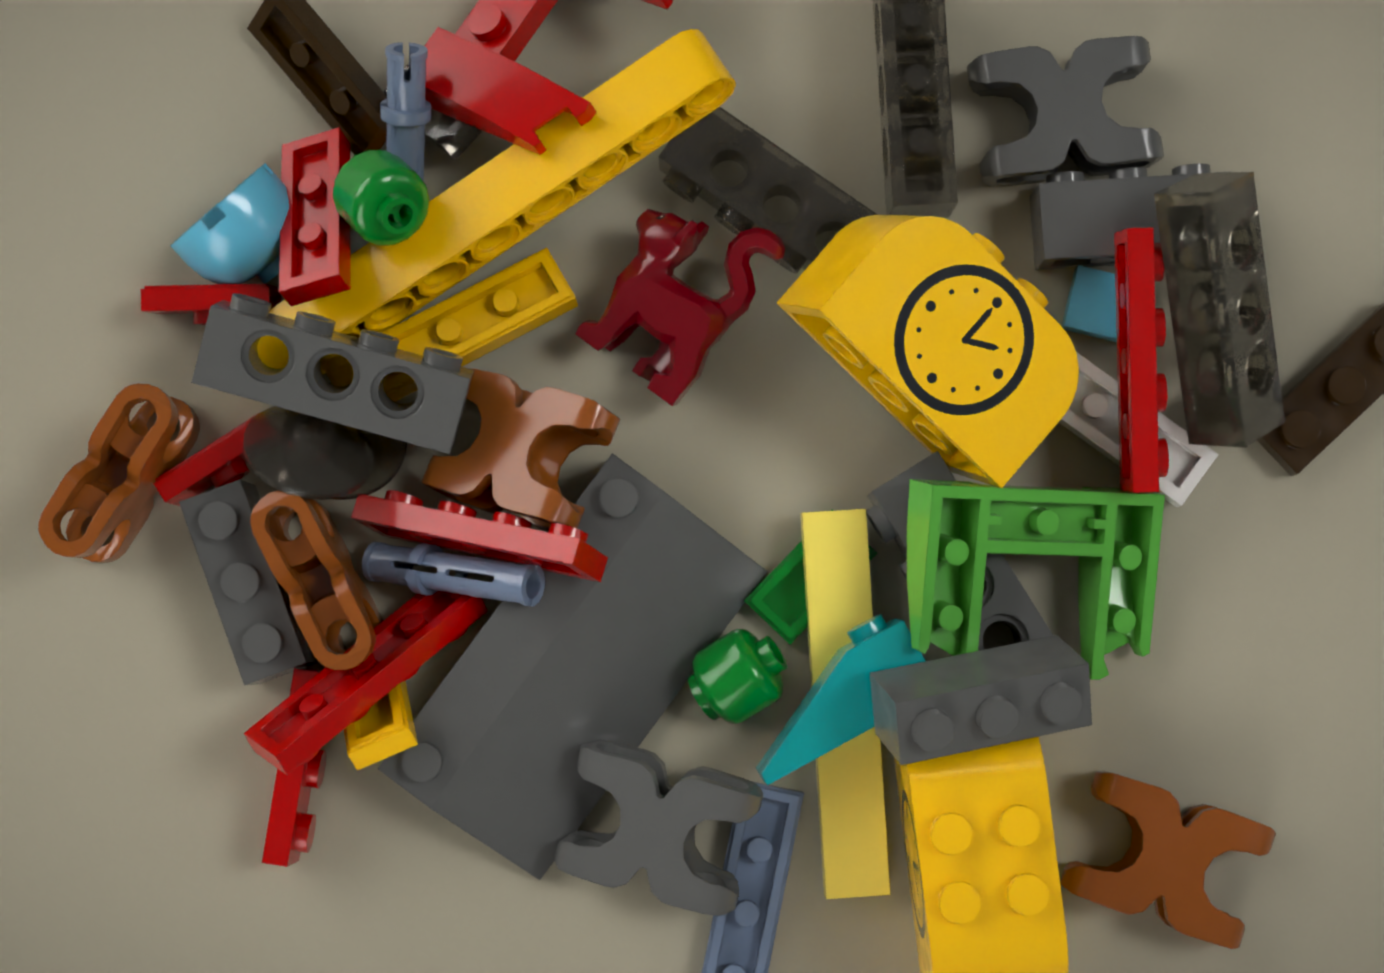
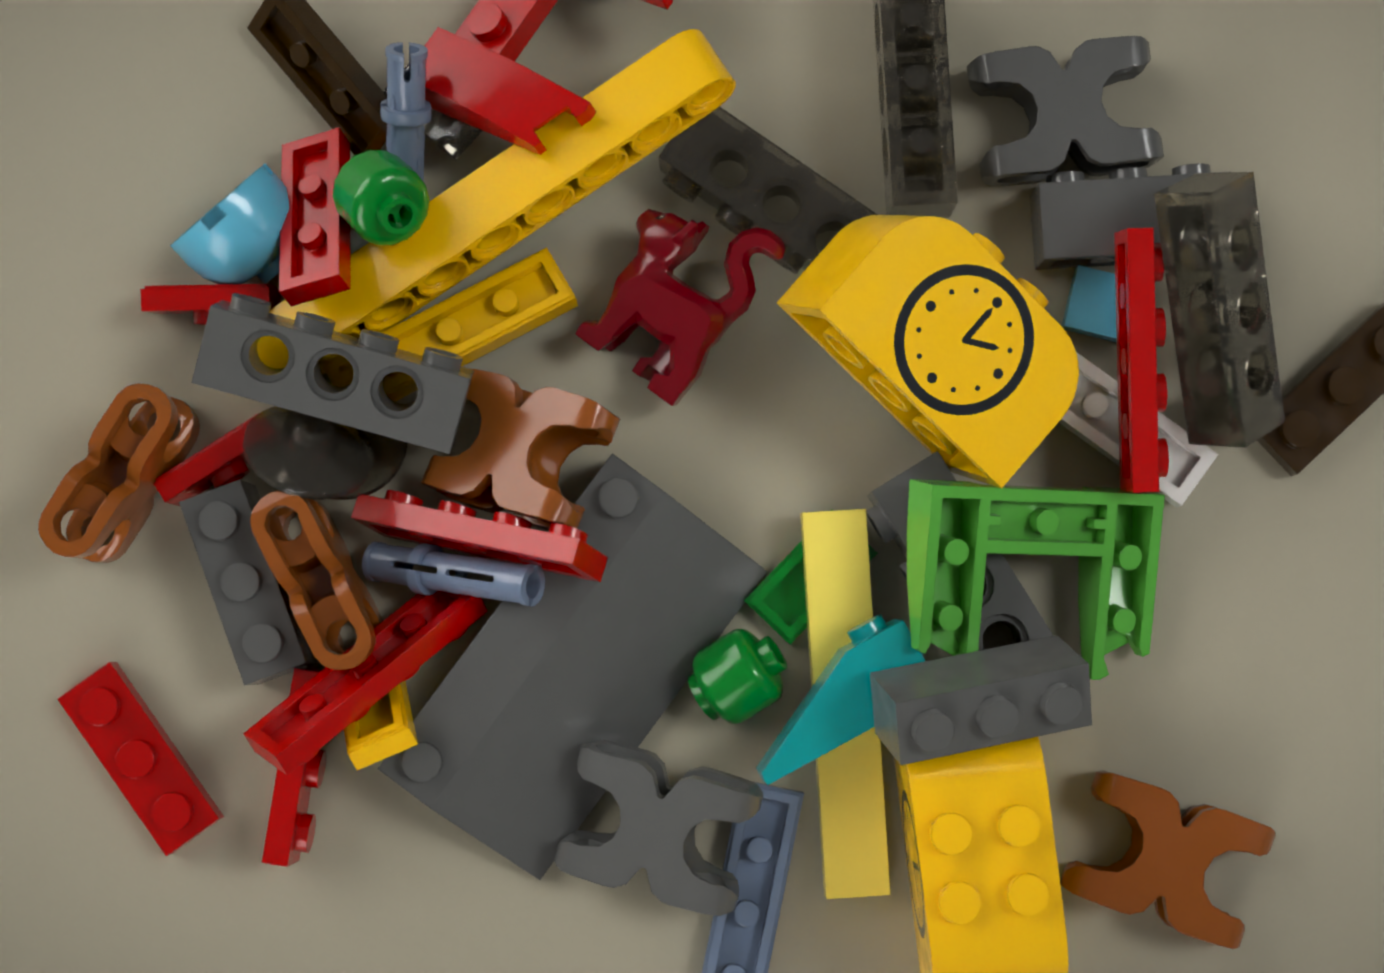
(140, 758): none -> red plate

